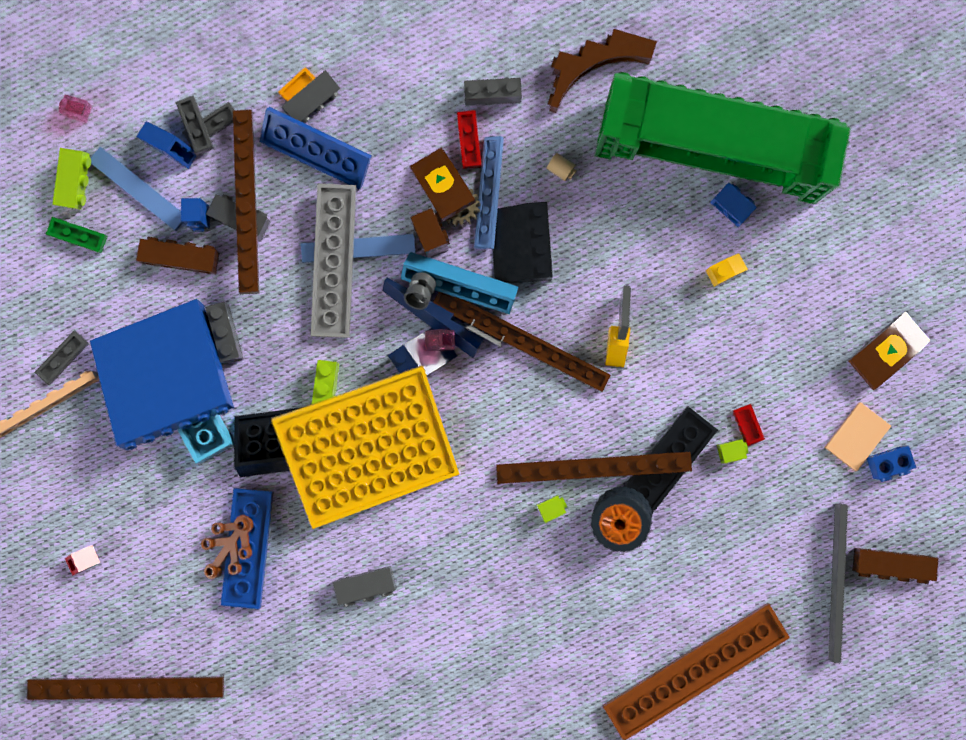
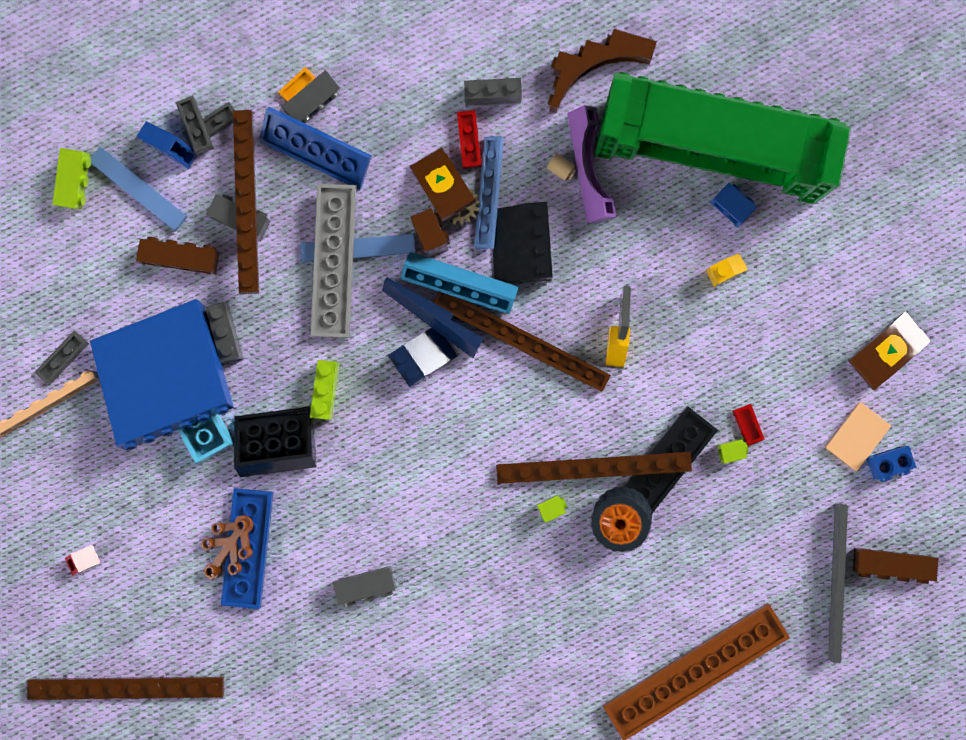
(75, 108): clear pink brick -> none
(76, 235): green plate -> none
(194, 214): blue brick -> none
(366, 446): yellow plate -> none
(420, 291): dark grey wheel -> none
(440, 340): clear pink brick -> none
(492, 340): light grey piece -> none
(584, 127): none -> medium lavender arch

